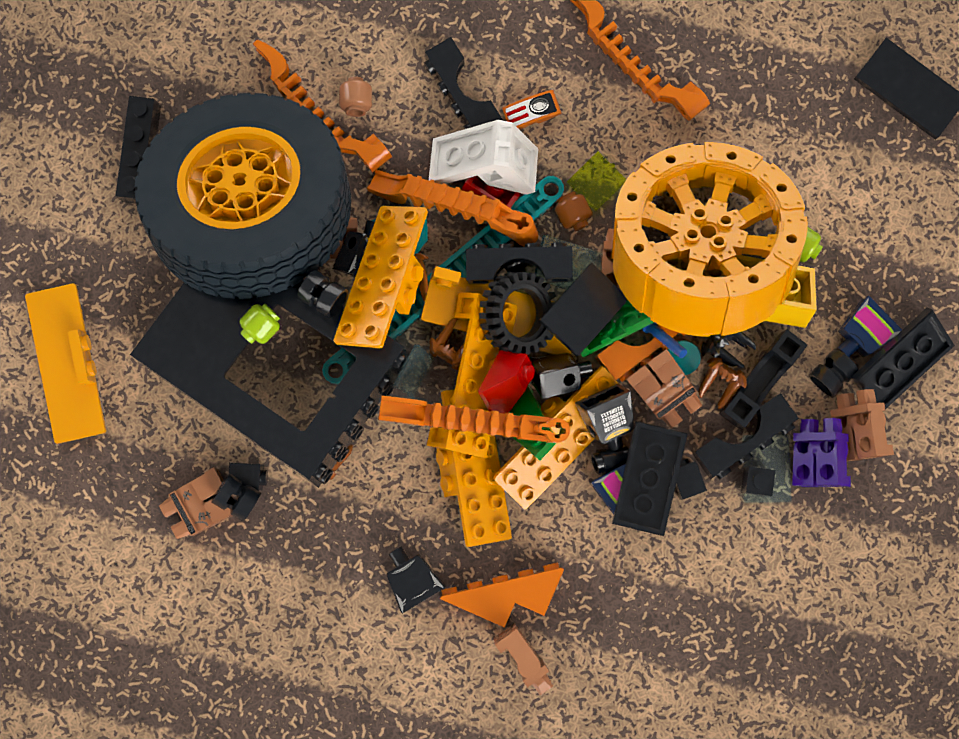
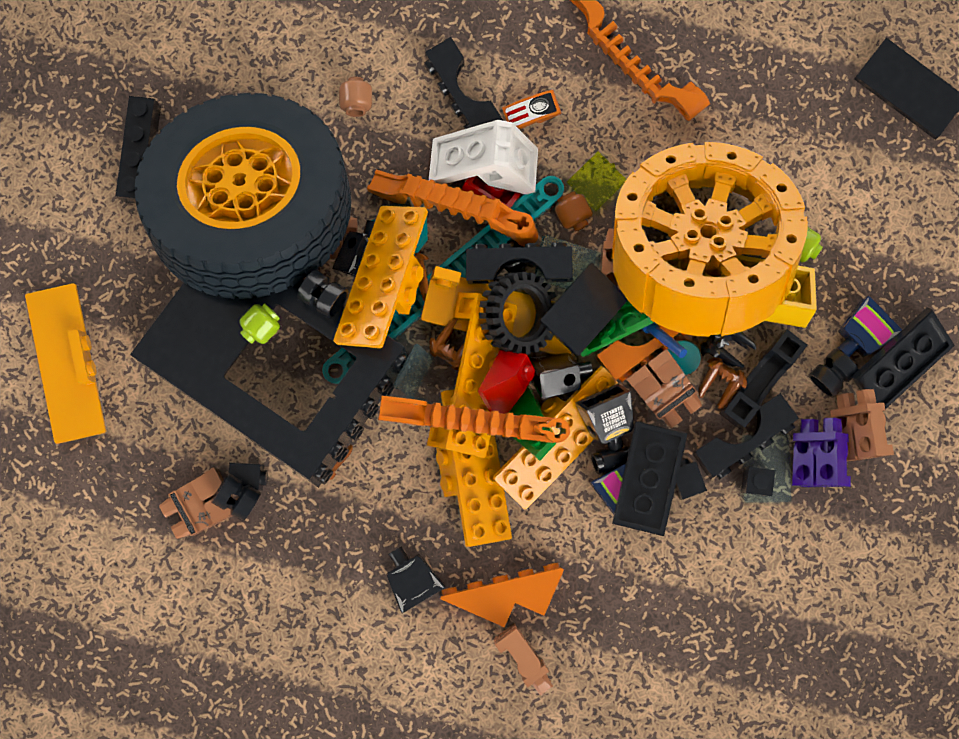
(370, 151): orange piece -> none

